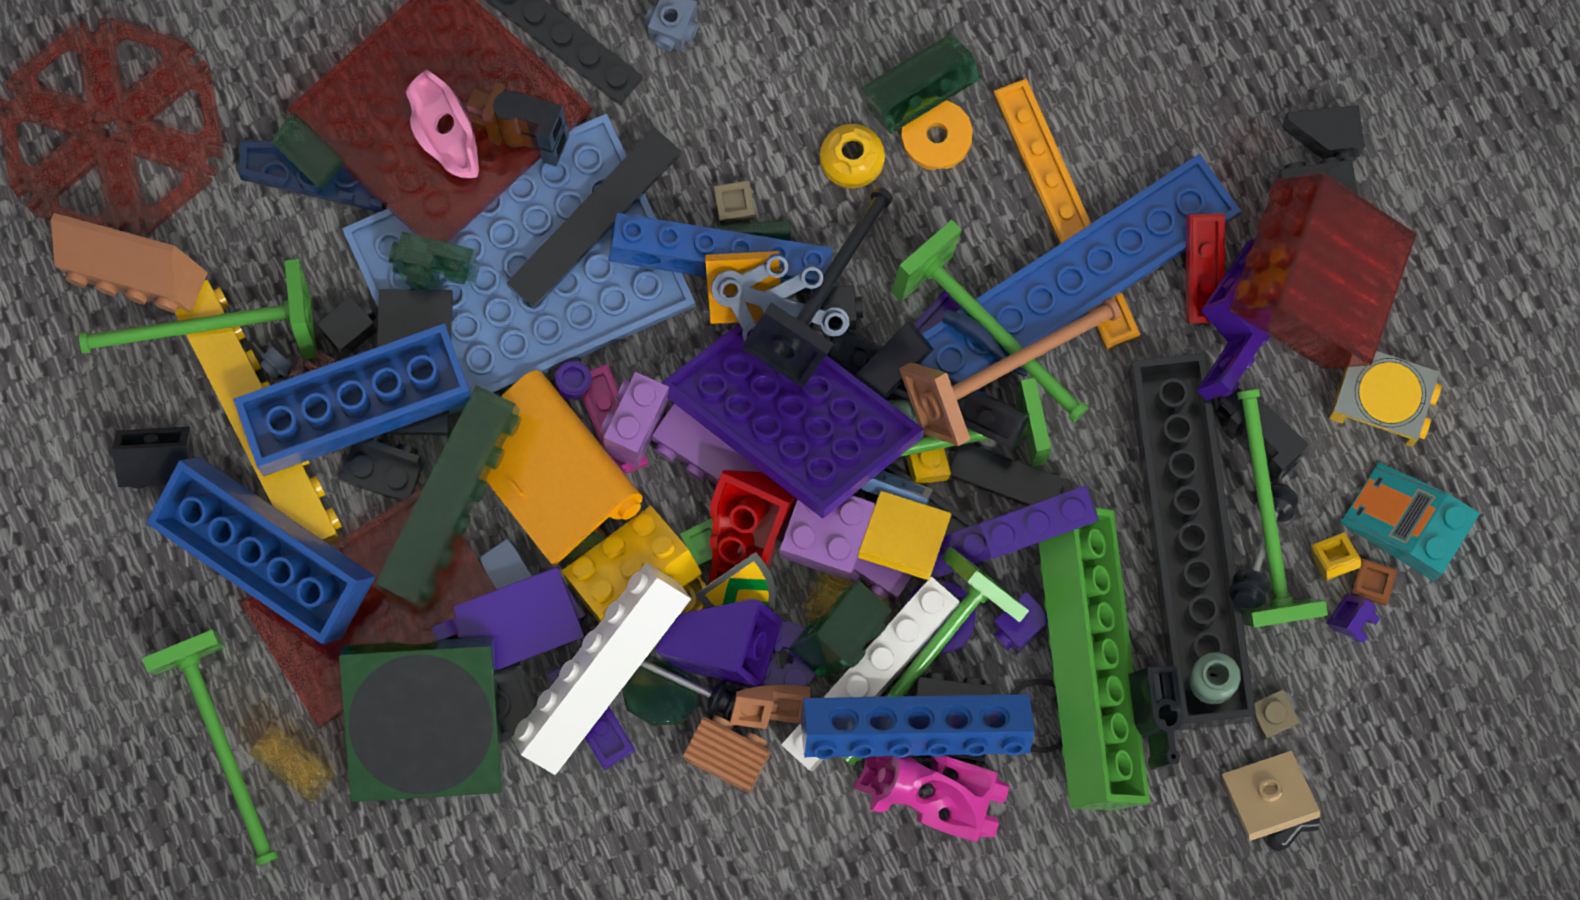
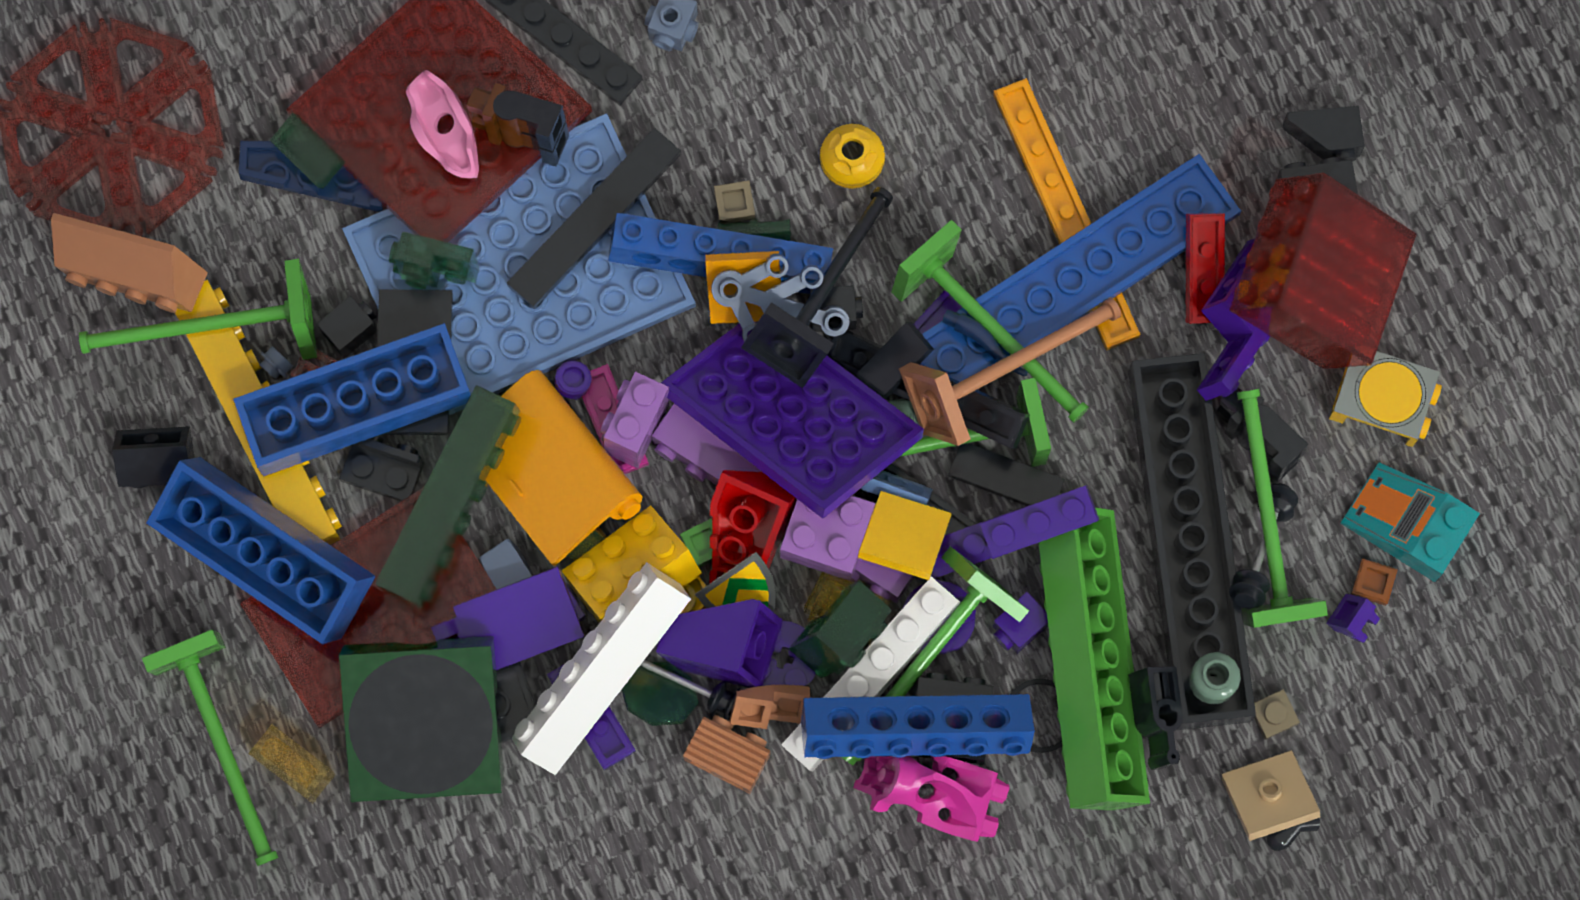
(921, 83): clear green brick -> none
(928, 466): yellow plate -> none
(943, 154): light orange tile -> none
(1335, 556): yellow brick -> none

